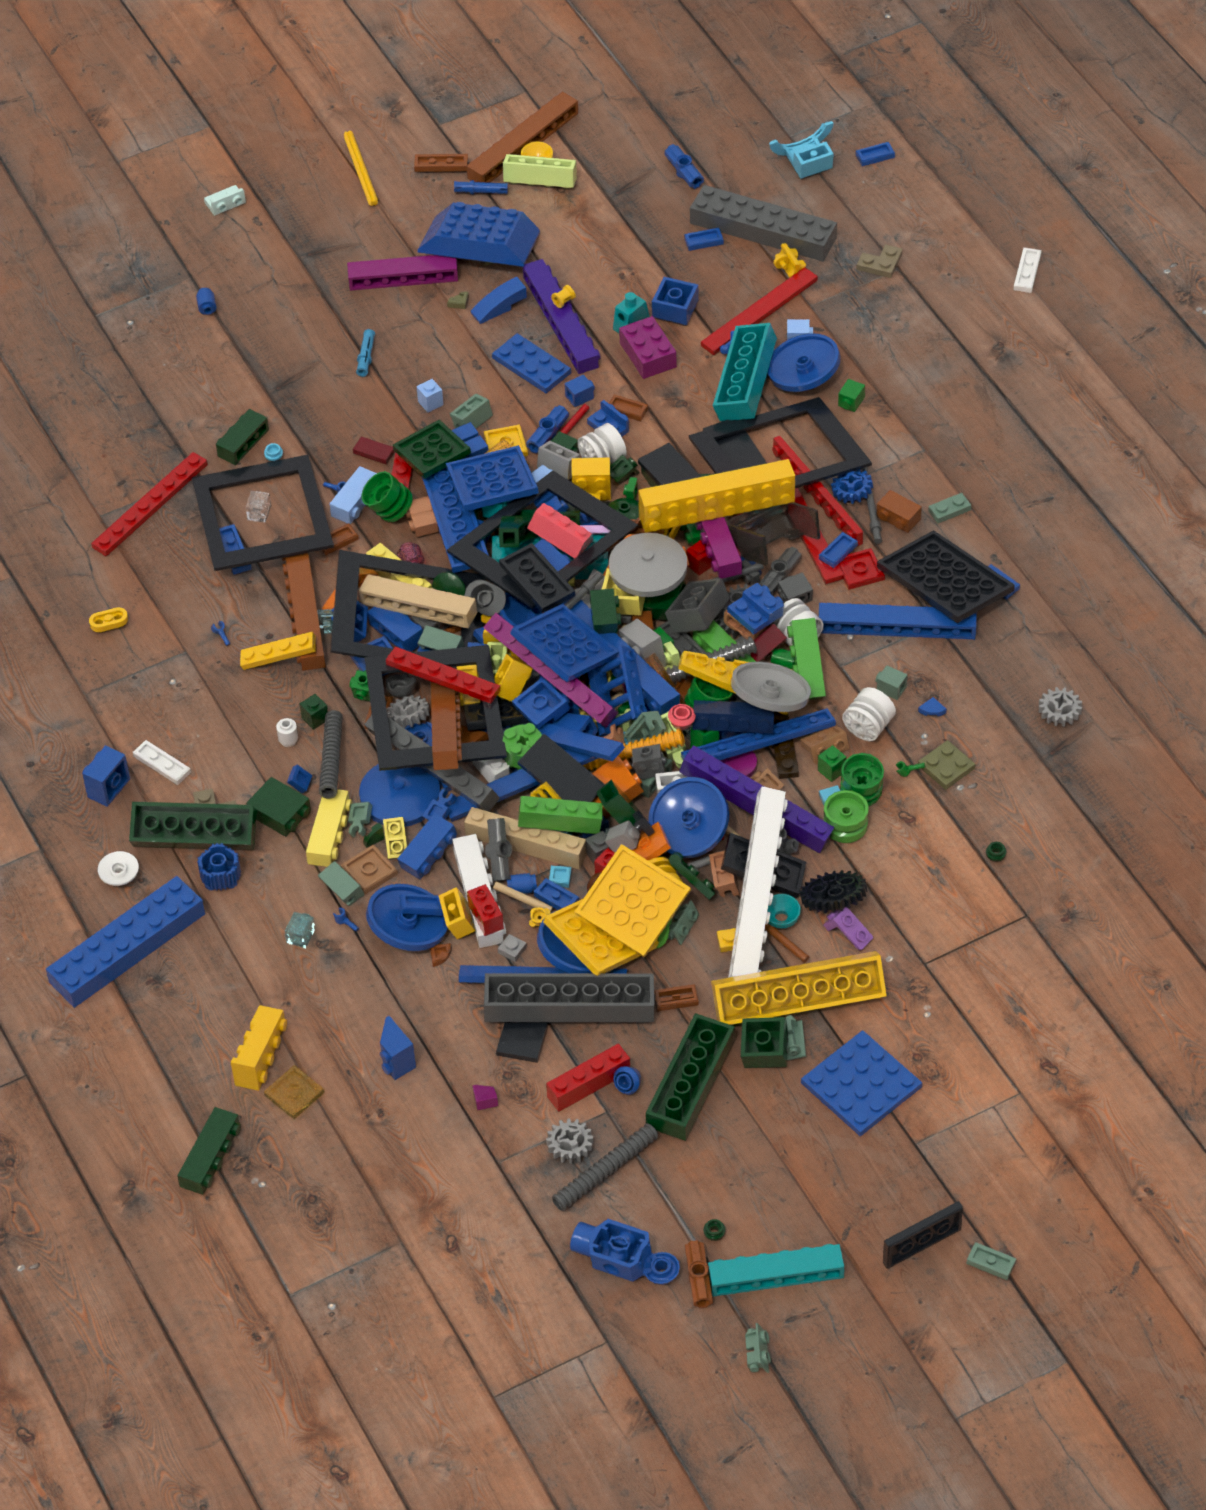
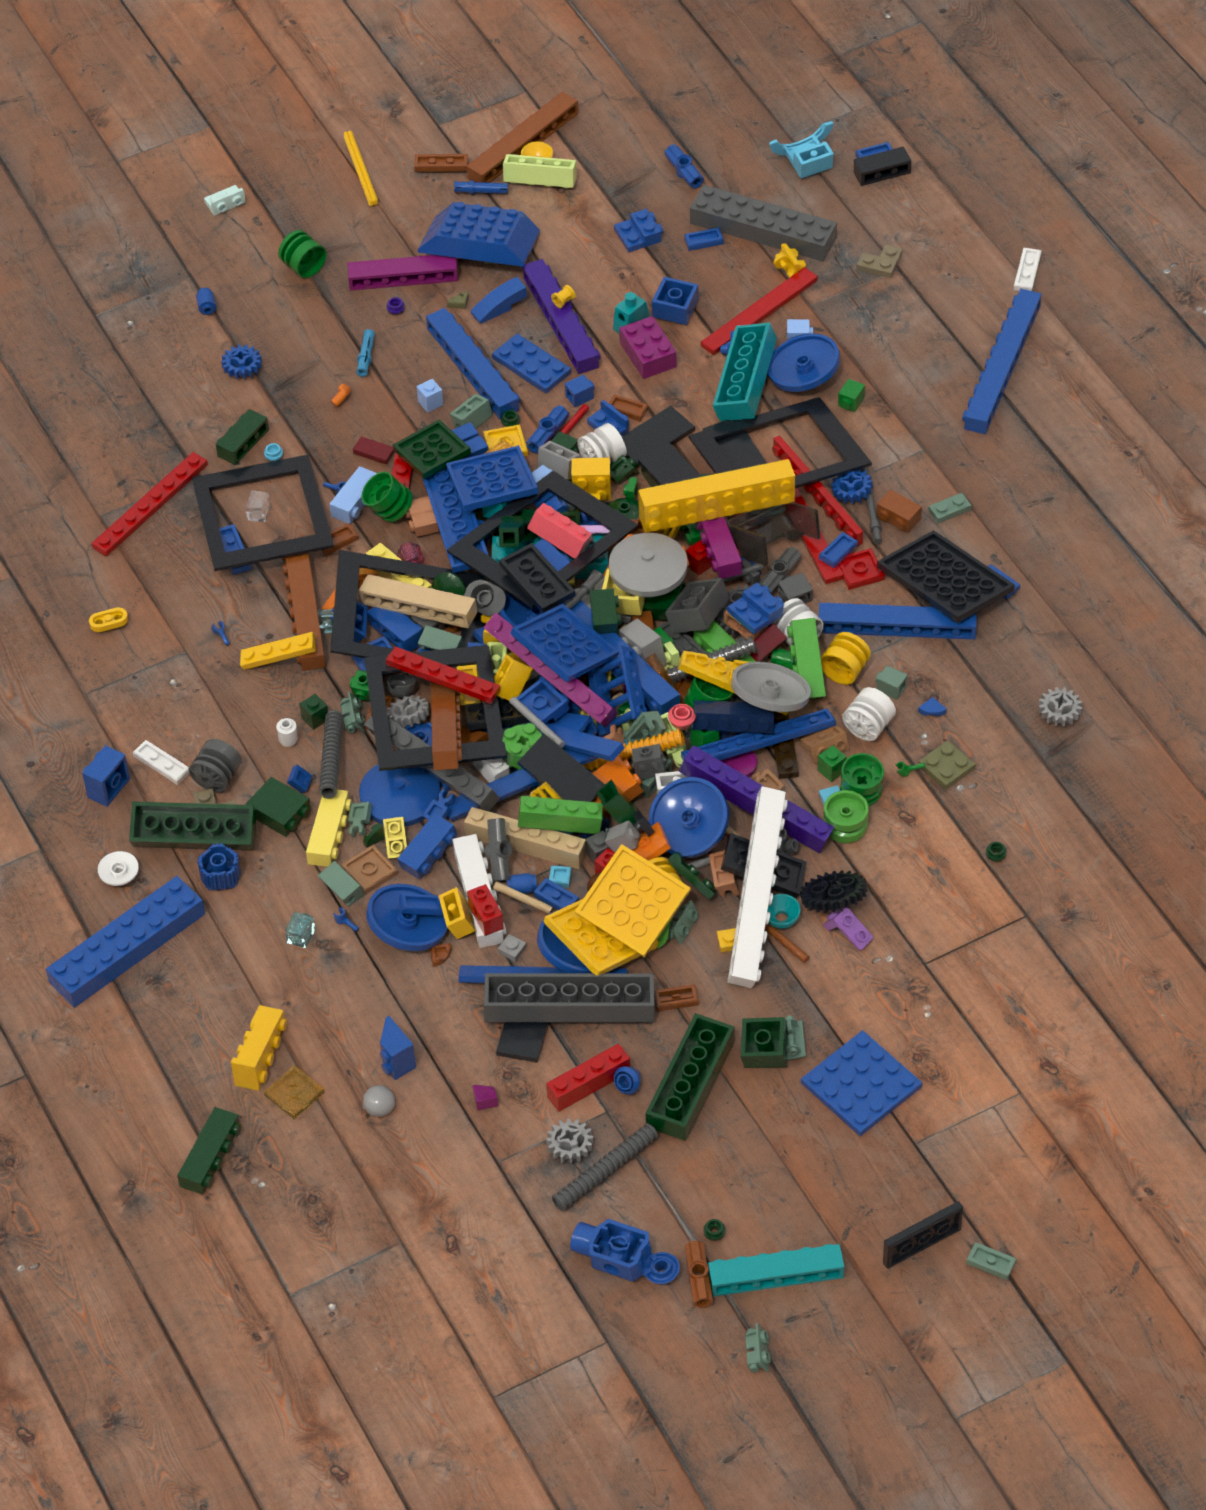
(215, 765): none -> dark grey wheel
(241, 361): none -> blue gear
(302, 254): none -> green wheel
(344, 391): none -> orange arm
(351, 707): none -> sand green hinge
(378, 1101): none -> light grey hair
(395, 305): none -> dark purple plate
(472, 362): none -> blue brick
(510, 418): none -> dark green plate
(535, 913): yellow plate -> none
(536, 721): none -> light grey bar
(639, 230): none -> blue plate
(659, 430): none -> black tile
(799, 988): yellow brick -> none
(845, 658): none -> yellow wheel
(882, 166): none -> black brick
(1002, 361): none -> blue brick

